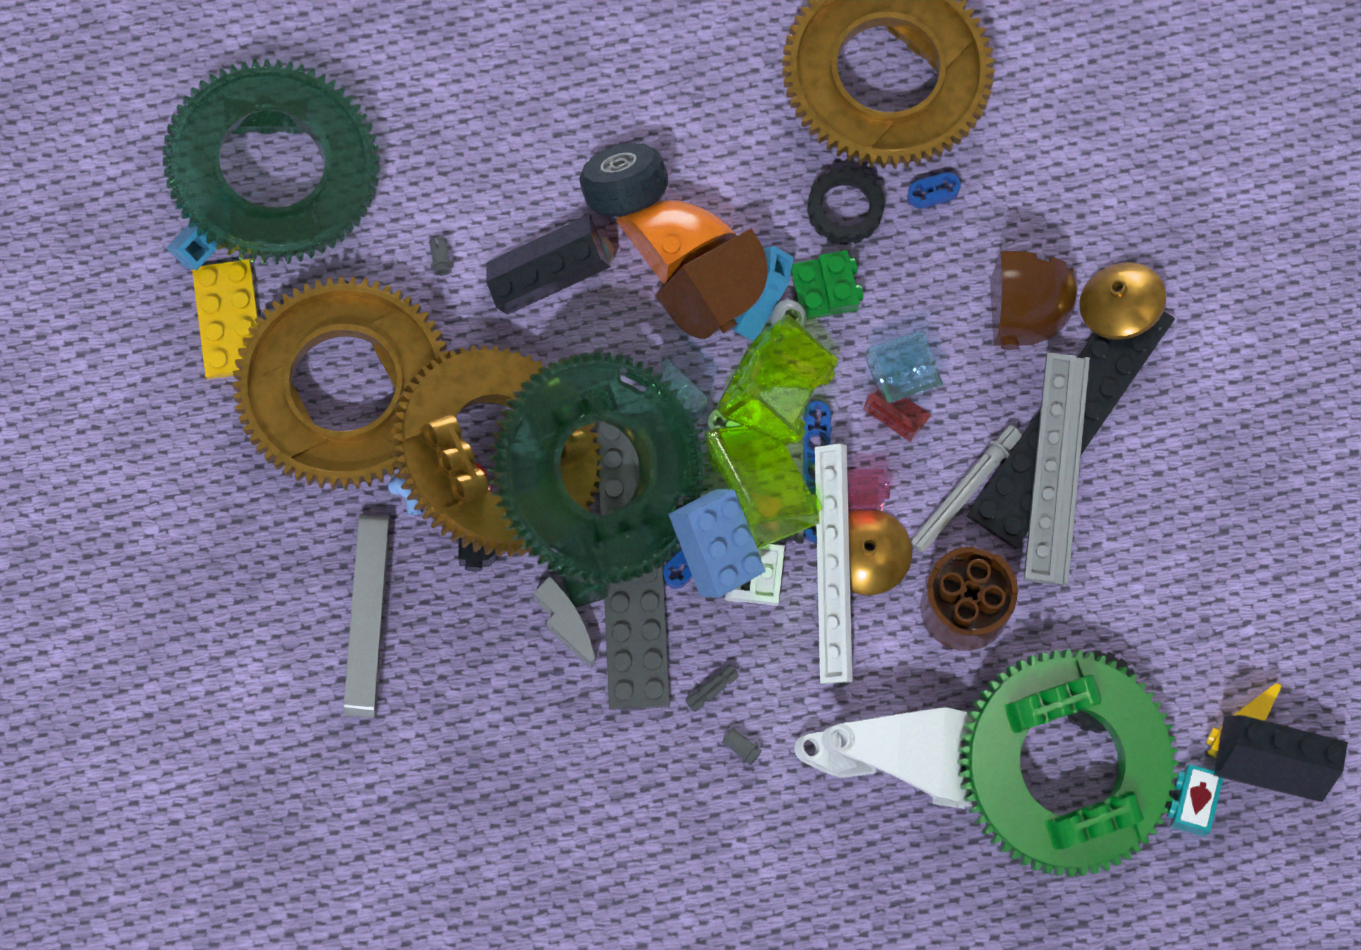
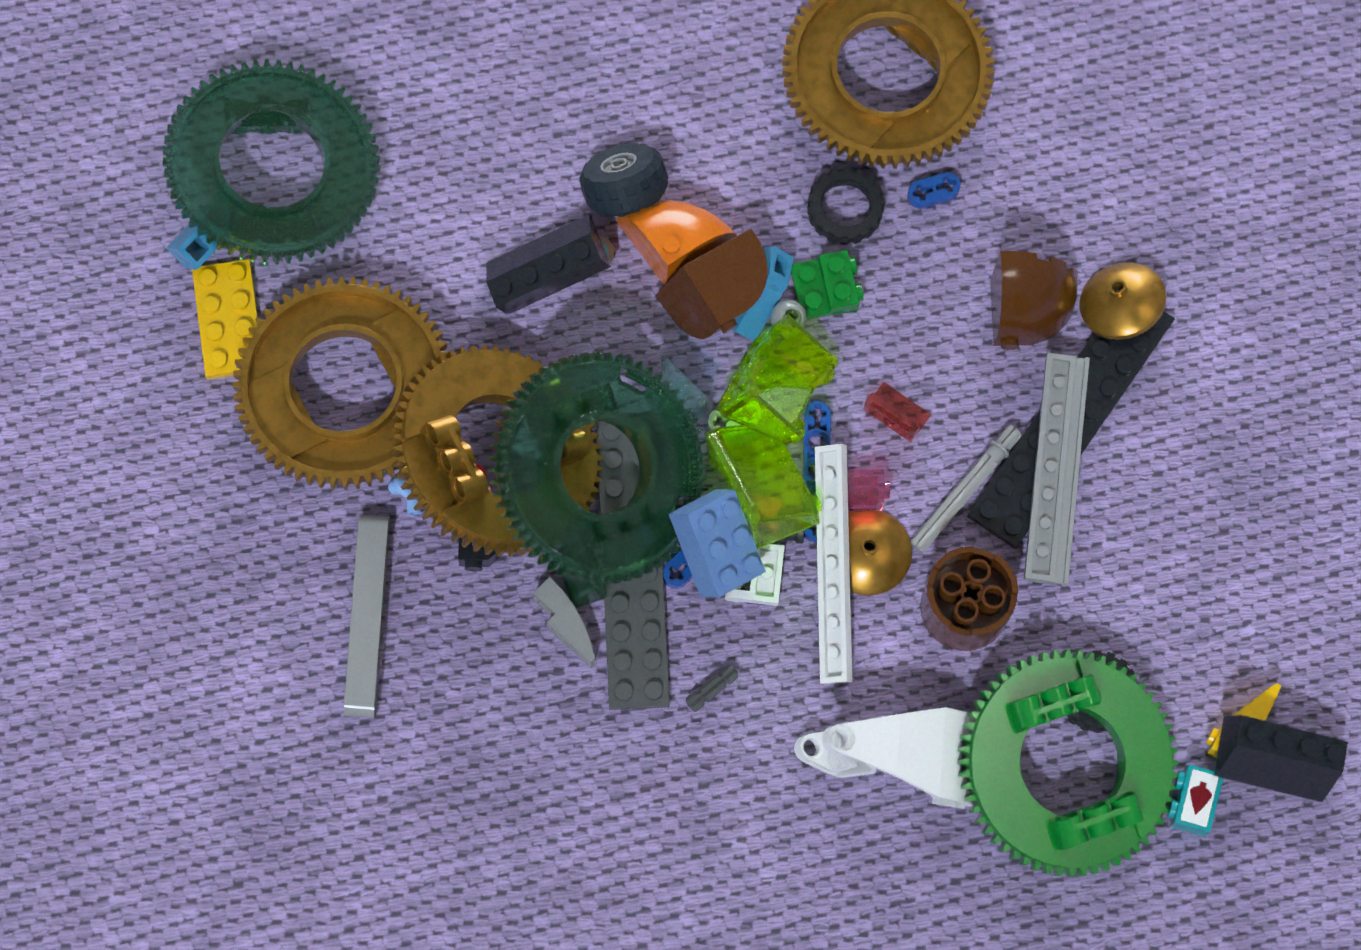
(440, 256): dark grey pin -> none
(741, 746): dark grey pin -> none
(903, 367): clear light blue slope -> none

